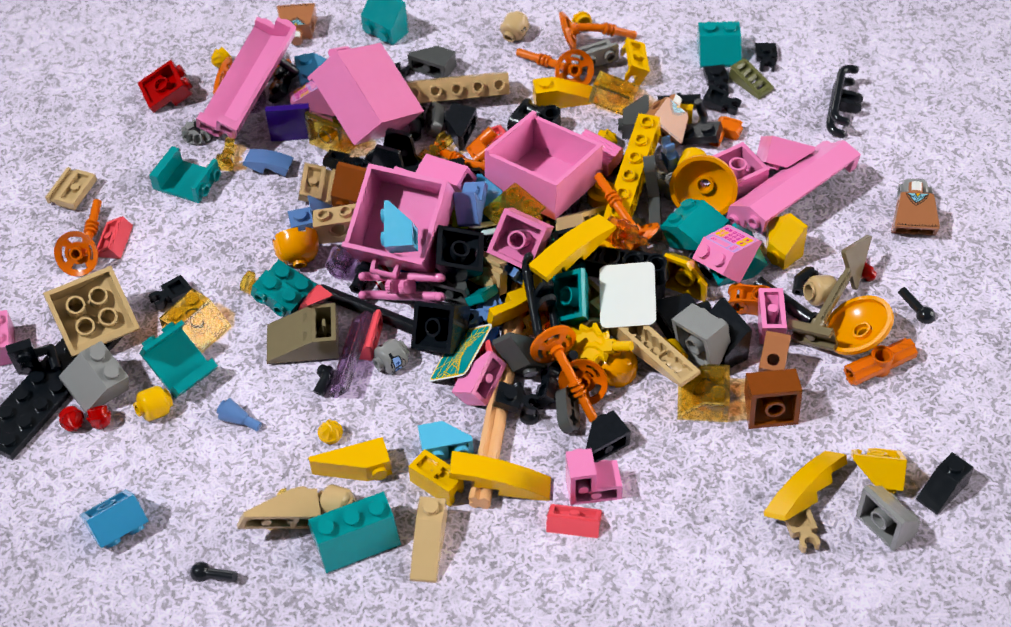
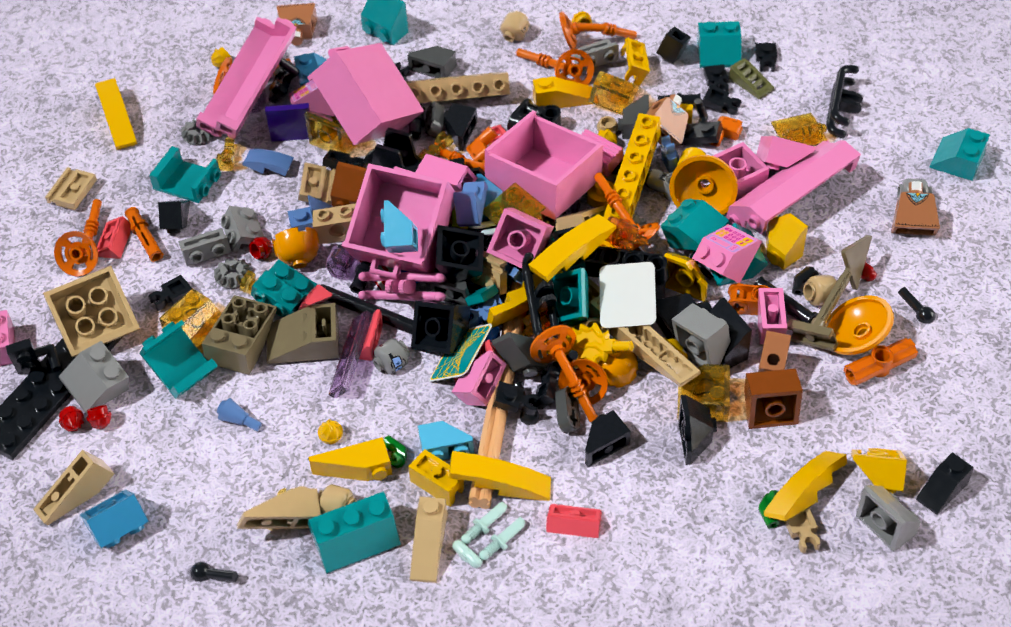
(75, 486): none -> tan slope
(115, 114): none -> yellow slope
(141, 228): none -> orange pin
(153, 403): yellow head -> none
(165, 86): red plate -> none
(173, 215): none -> black slope
(204, 246): none -> light grey bracket
(232, 279): none -> light grey gear
(239, 334): none -> dark tan slope
(240, 226): none -> light grey bracket
(261, 247): none -> red plate
(326, 375): black arm -> none
(398, 451): none -> green arm
(497, 541): none -> light aqua piece
(589, 480): bright pink brick -> none
(607, 123): none -> tan plate
(653, 192): dark grey beam -> none
(673, 45): none -> black brick
(695, 427): none -> black slope
(770, 522): none -> green arm
(801, 129): none -> clear yellow hinge
(961, 153): none -> teal slope

